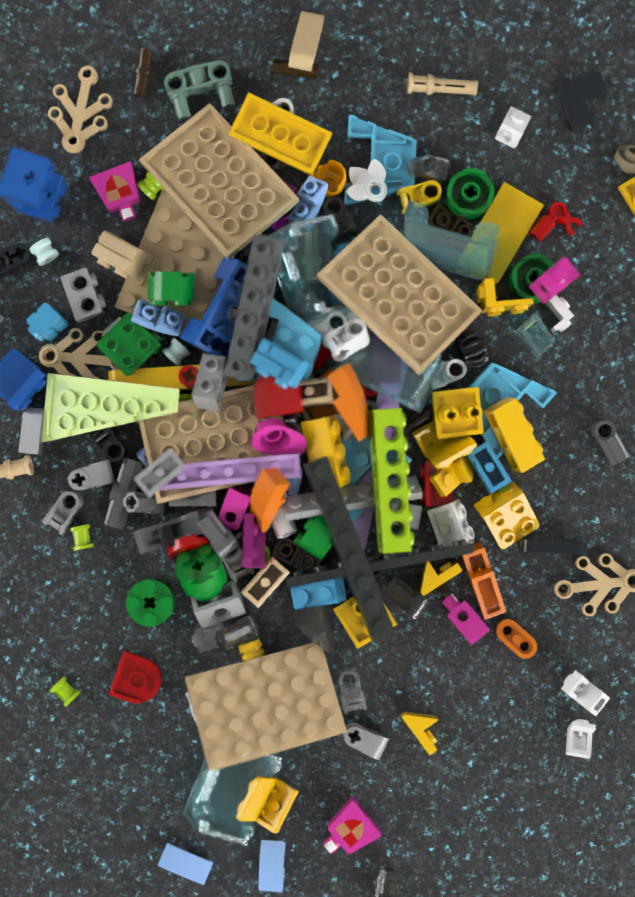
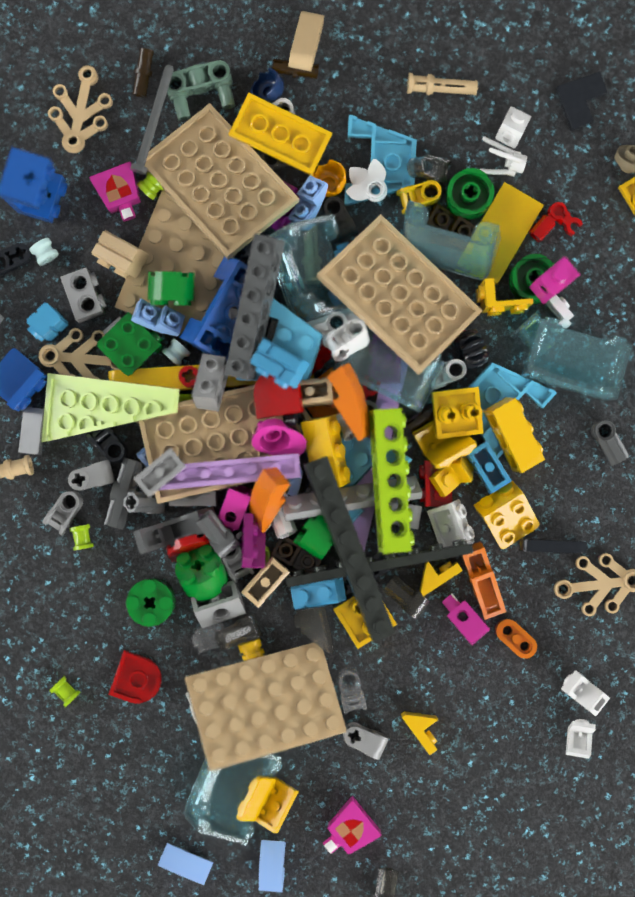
(139, 166): none -> dark grey bar
(268, 86): none -> dark blue hair
(514, 160): none -> white plant
(577, 360): none -> clear light blue windscreen

